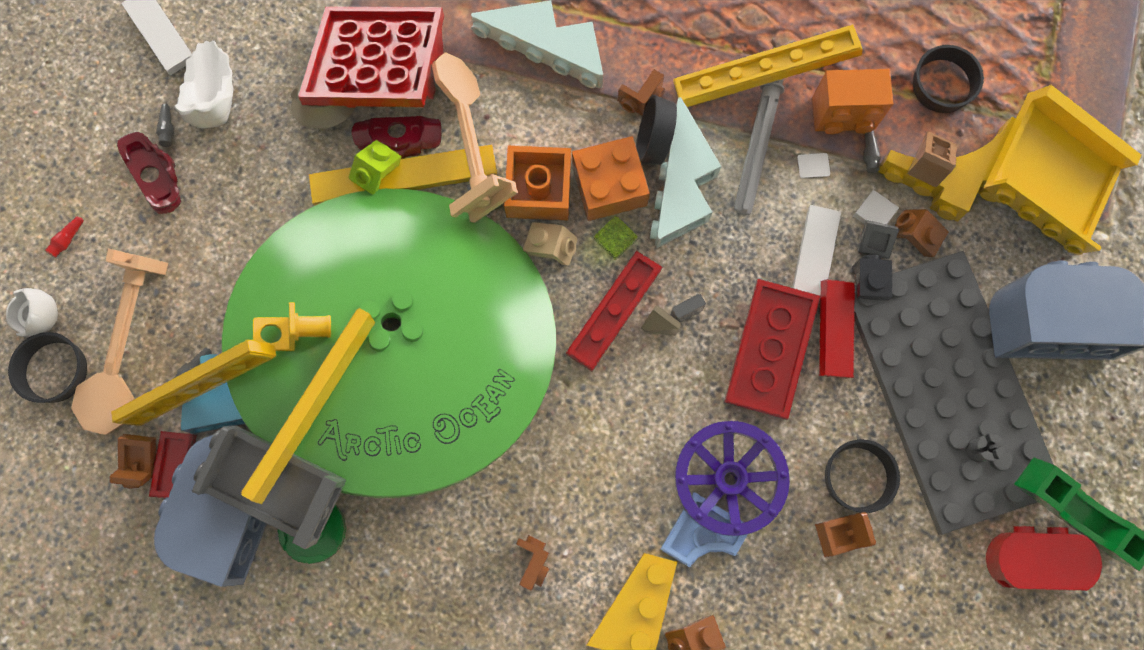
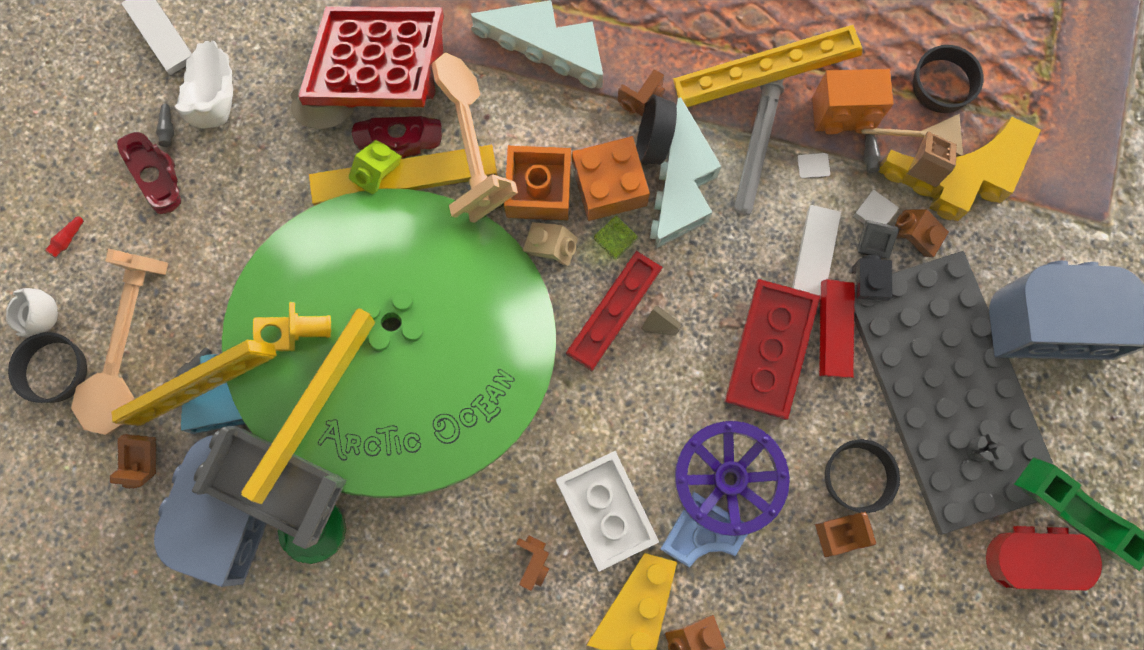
(170, 454): red tile -> none
(607, 511): none -> white plate
(688, 308): dark grey tile -> none
(948, 129): none -> tan piece
(1059, 168): yellow panel -> none

